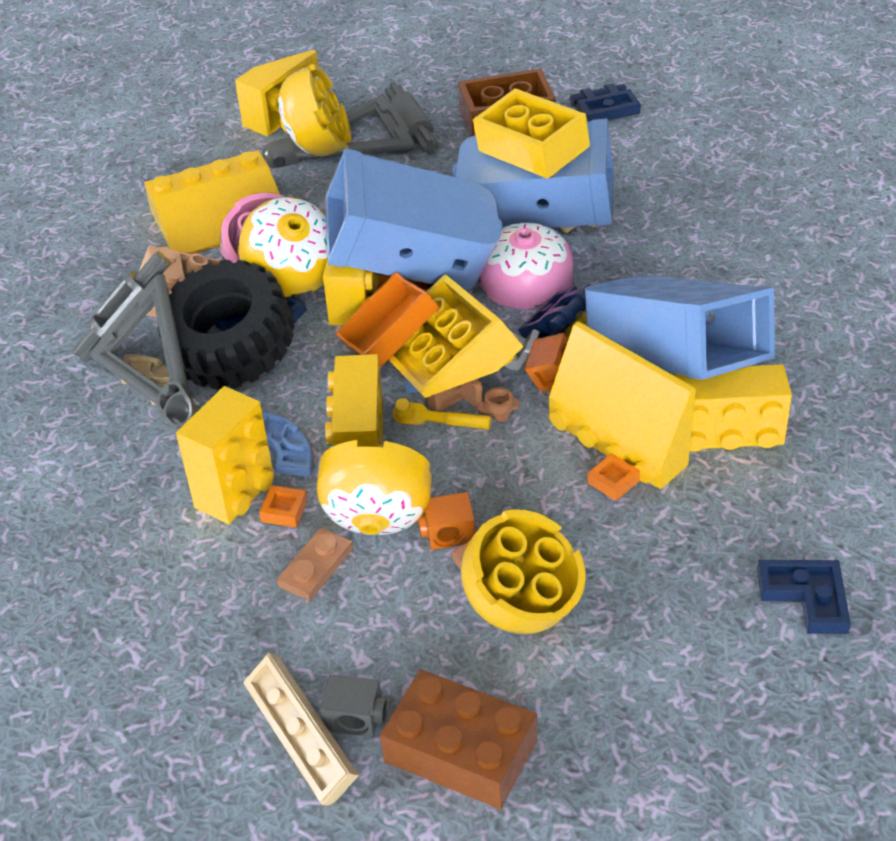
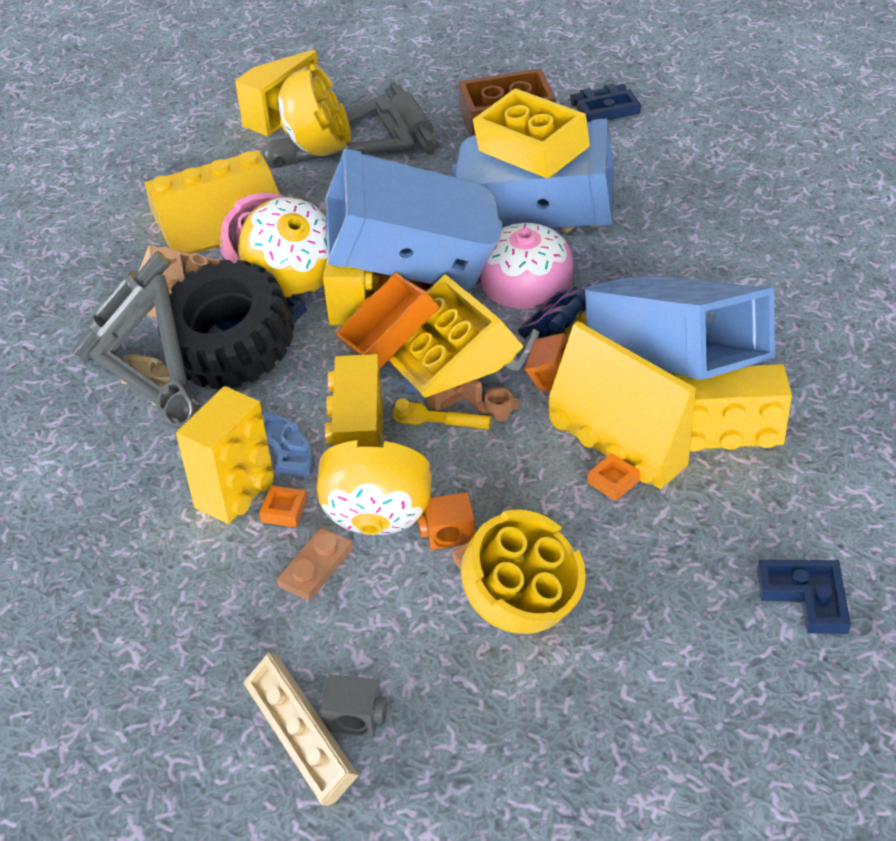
(459, 738): dark orange brick -> none

